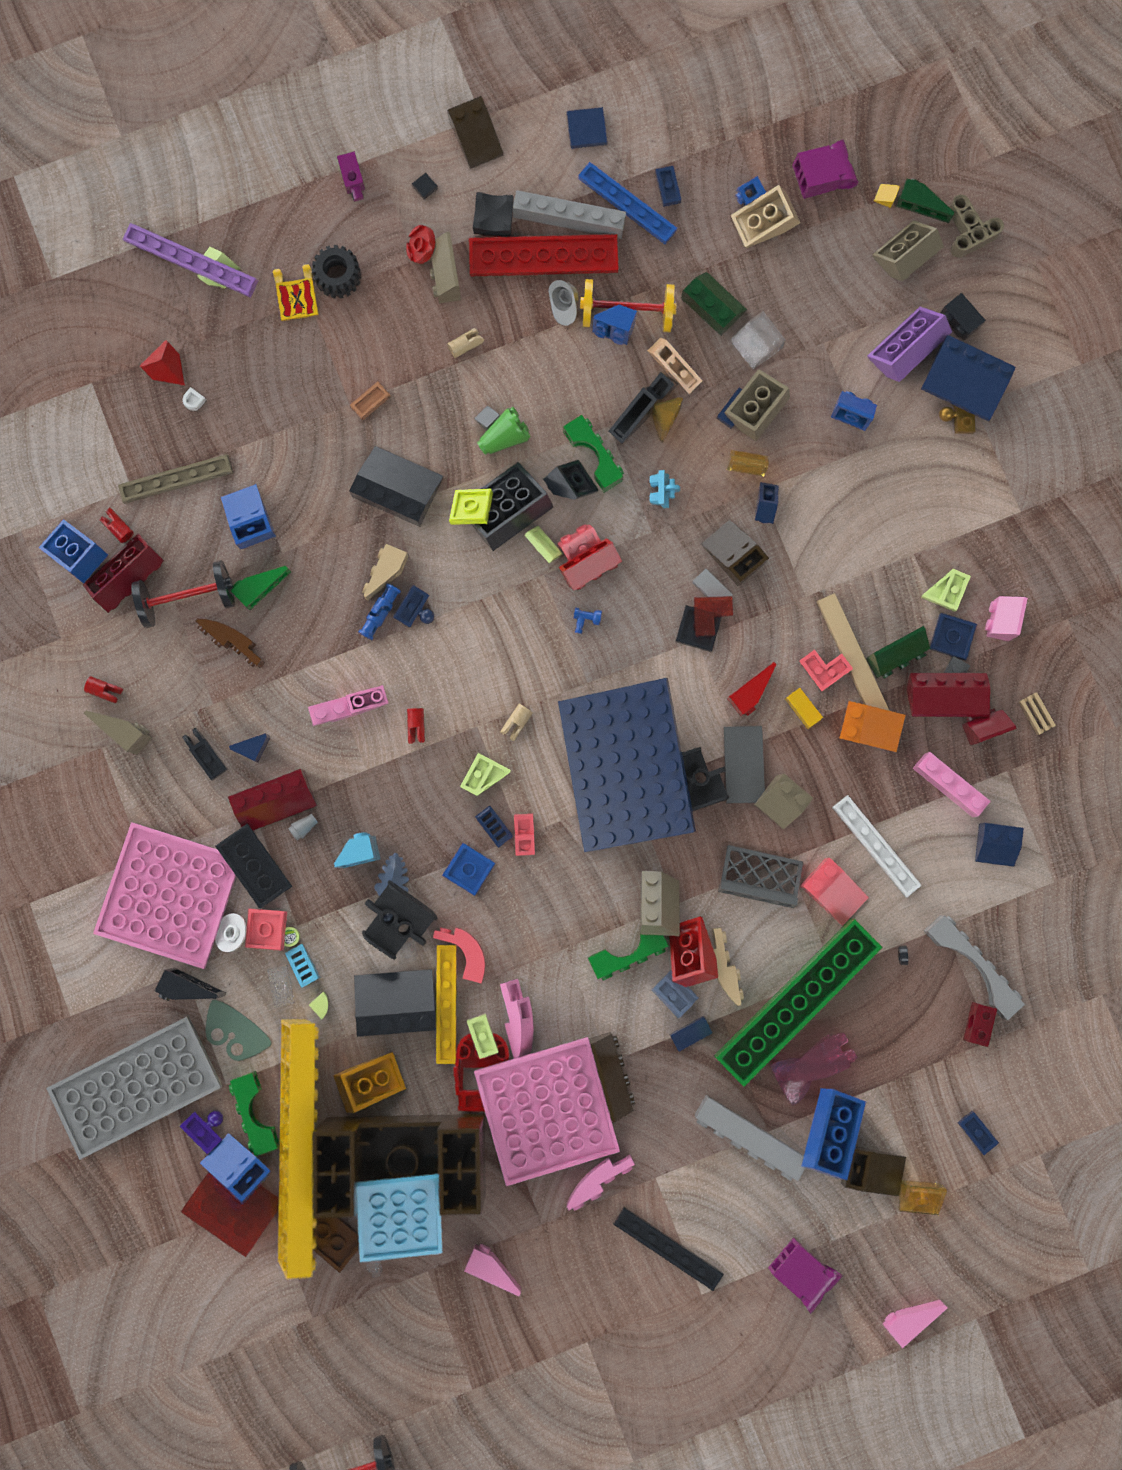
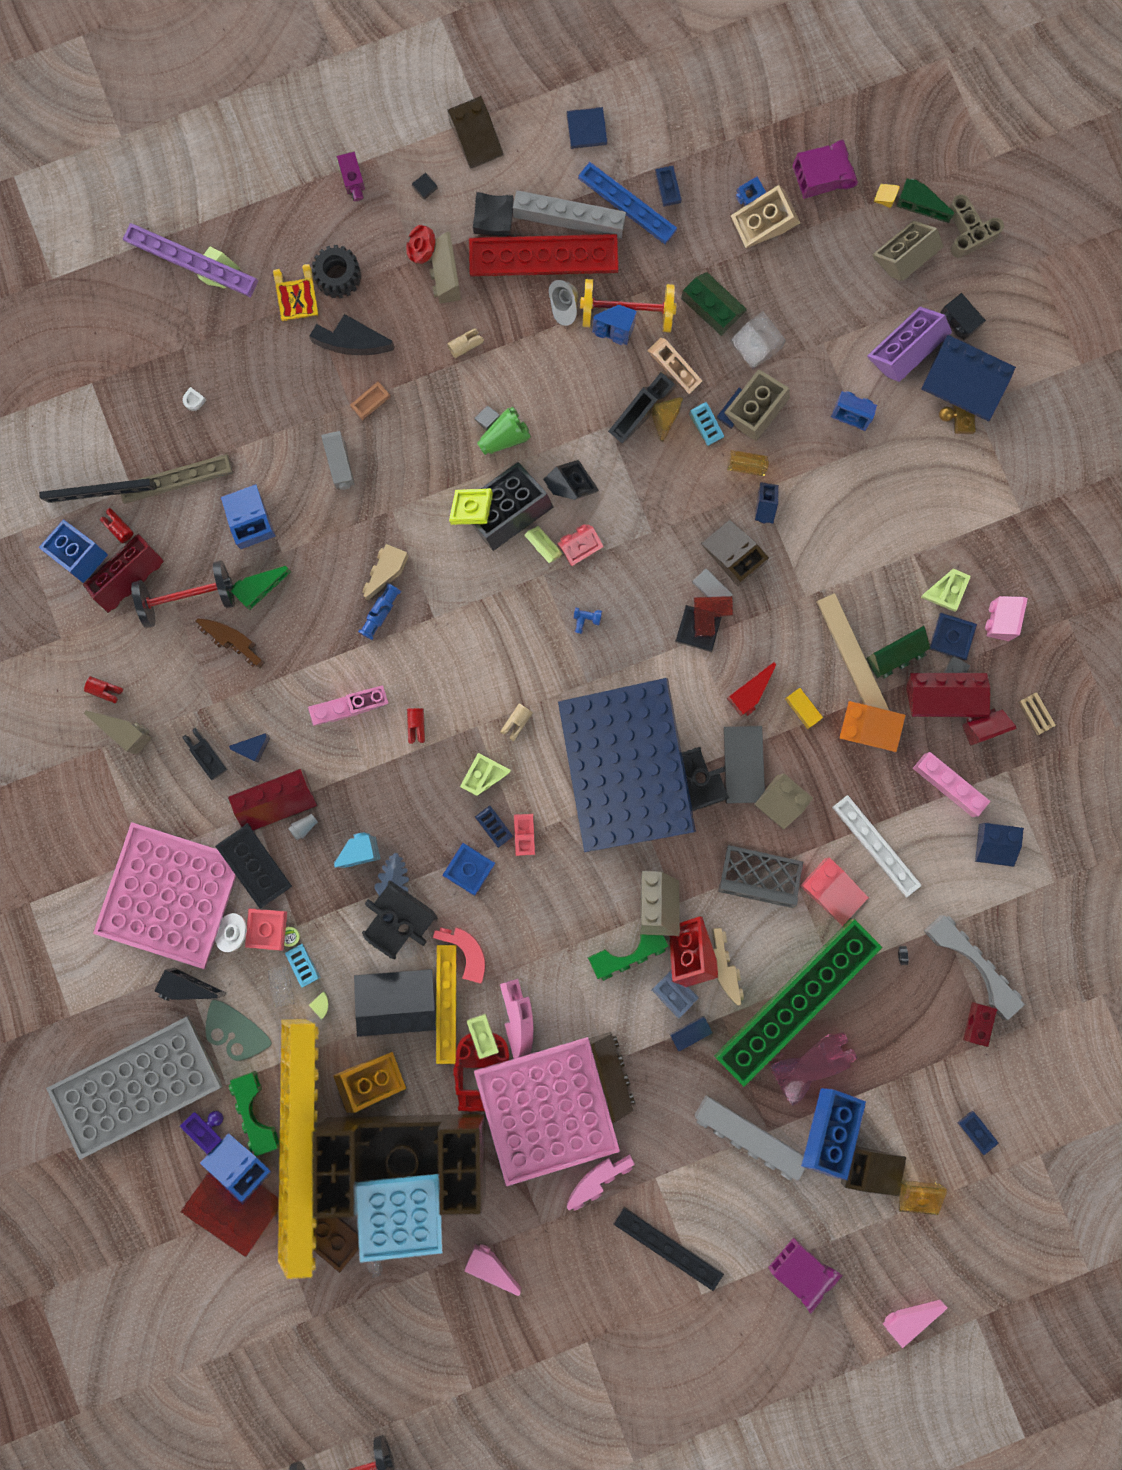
(98, 490): none -> black tile
(164, 365): red slope -> none
(338, 460): none -> light grey slope
(351, 338): none -> black slope
(396, 486): black slope -> none
(412, 606): dark blue plate -> none
(580, 433): green arch -> none
(590, 564): brick -> none
(666, 489): medium azure hips -> none
(708, 414): none -> medium azure slope
(824, 674): coral plate -> none

